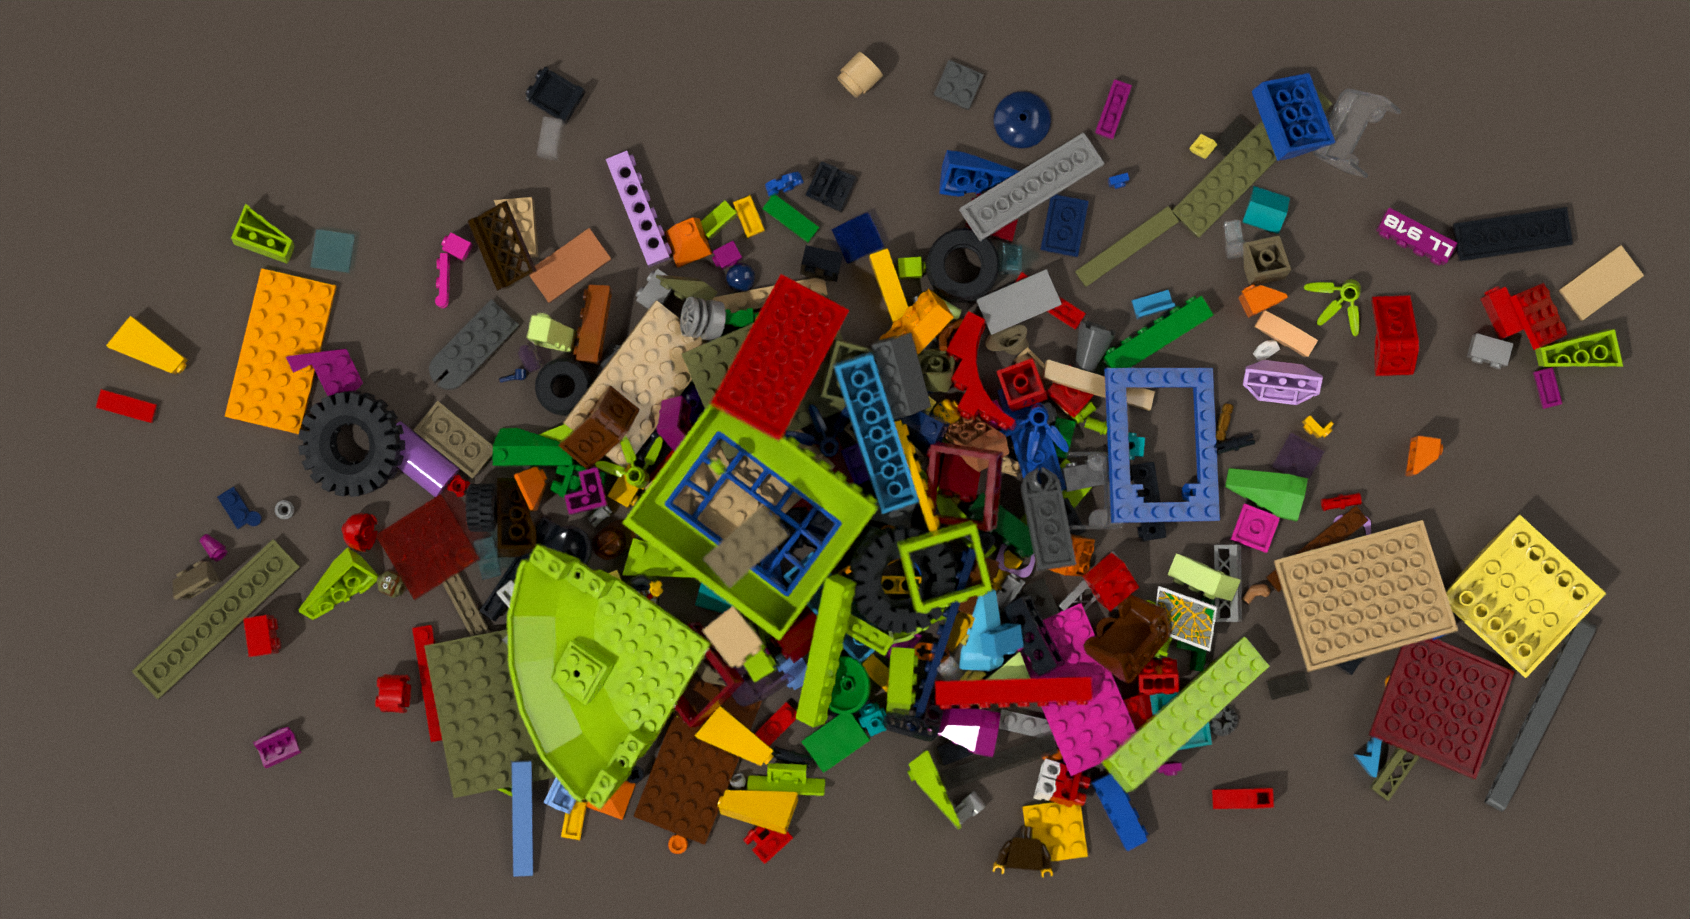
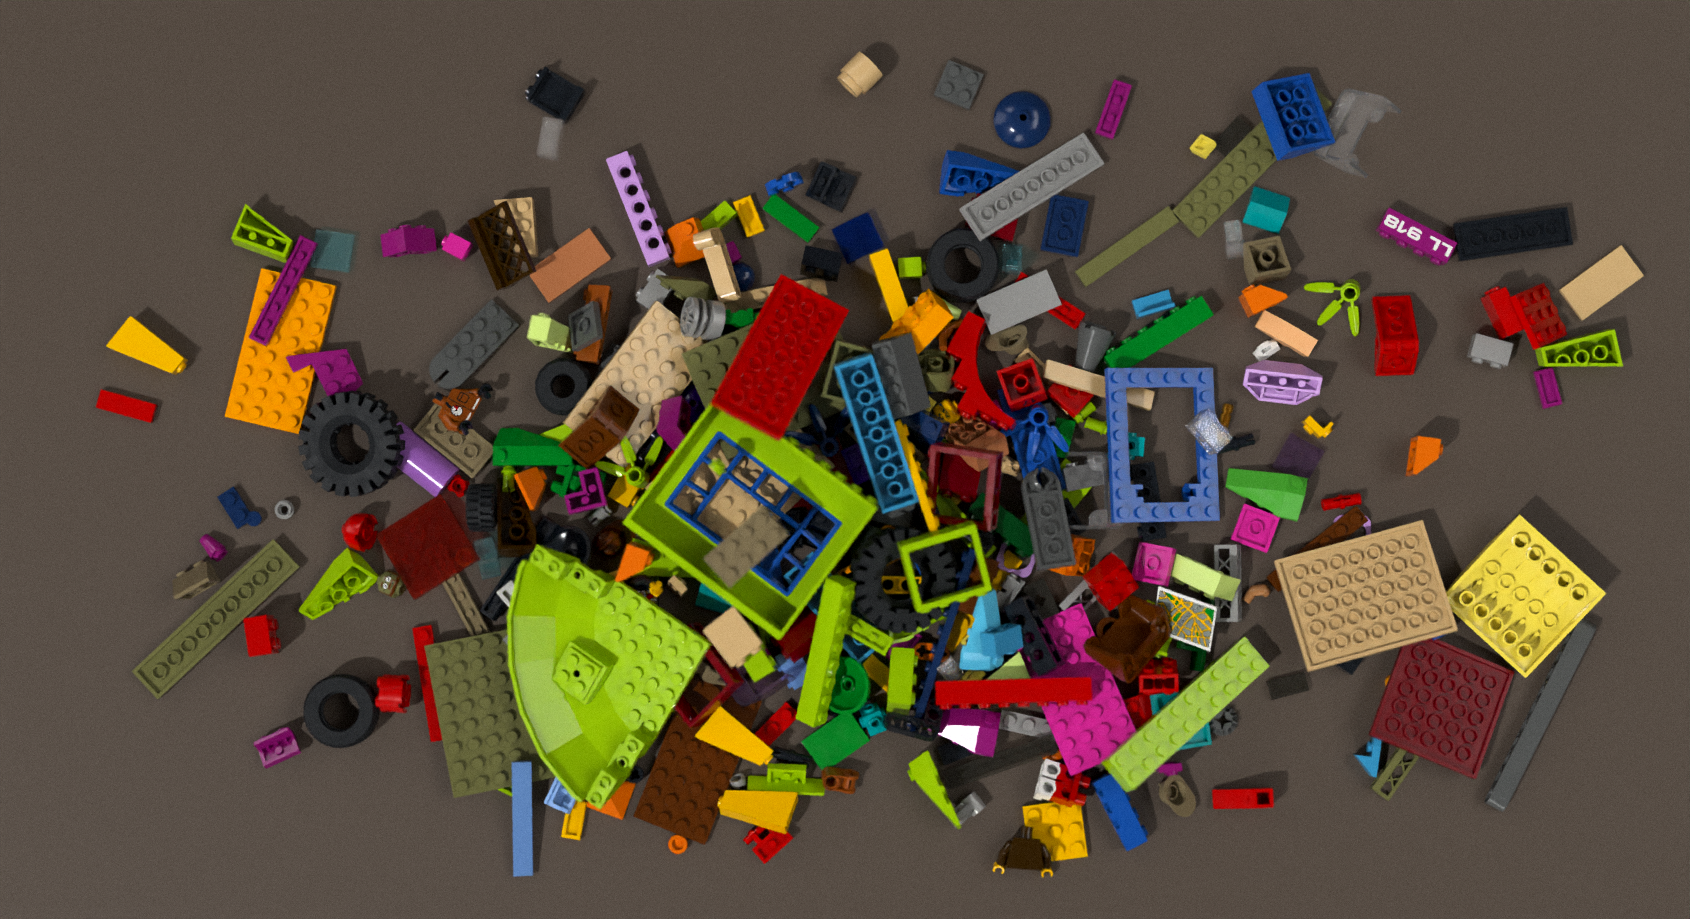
(283, 290): none -> magenta tile
(316, 720): none -> black tyre
(408, 241): none -> magenta brick
(443, 280): dark pink plate -> none
(460, 407): none -> dark orange torso
(508, 478): none -> lime pin
(520, 374): dark blue hand -> none
(530, 357): clear purple brick -> none
(585, 326): none -> dark grey plate
(634, 560): none -> orange slope
(677, 586): none -> tan plate
(719, 264): none -> tan beam
(843, 780): none -> dark orange piece
(1118, 181): blue plate -> none
(1153, 564): none -> dark pink plate
(1177, 795): none -> dark tan piece
(1209, 431): none -> clear brick

